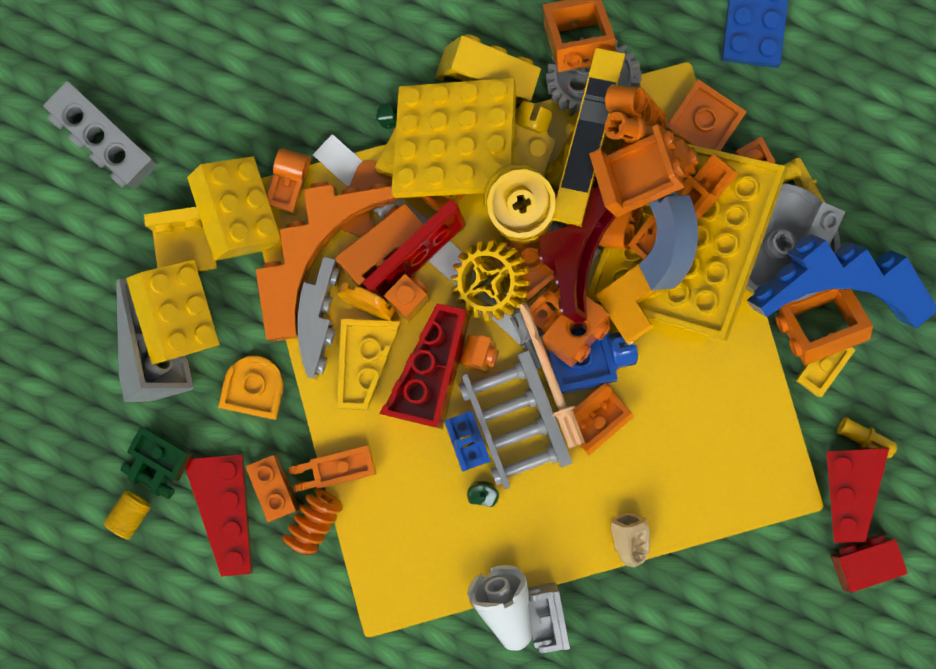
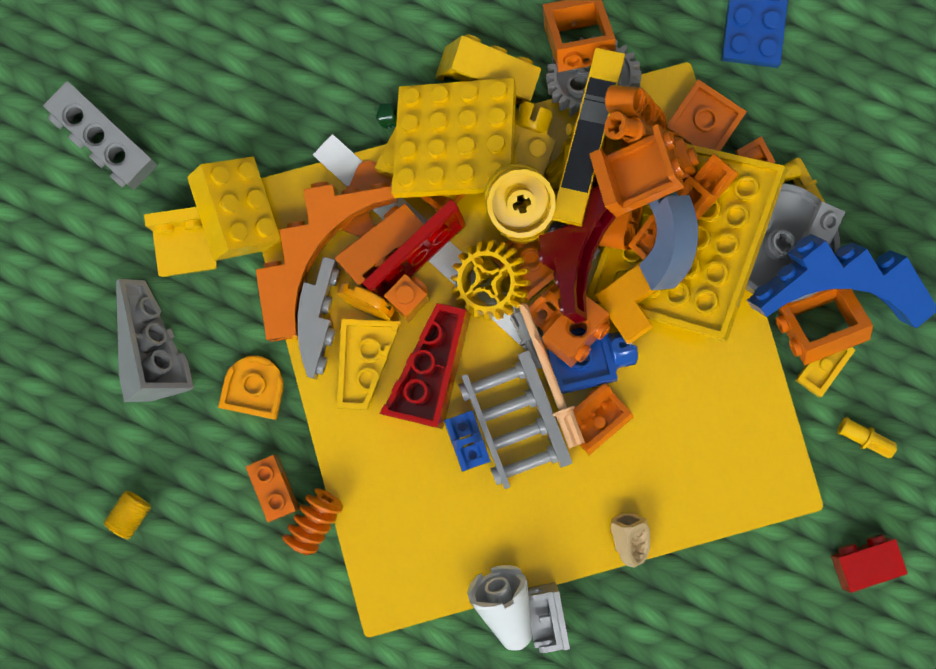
(159, 454): dark green plate -> none
(172, 311): yellow brick -> none
(222, 503): red wing -> none
(288, 179): orange plate -> none
(336, 468): orange hinge -> none
(479, 353): orange plate -> none
(483, 494): dark green piece -> none
(854, 489): red wedge -> none

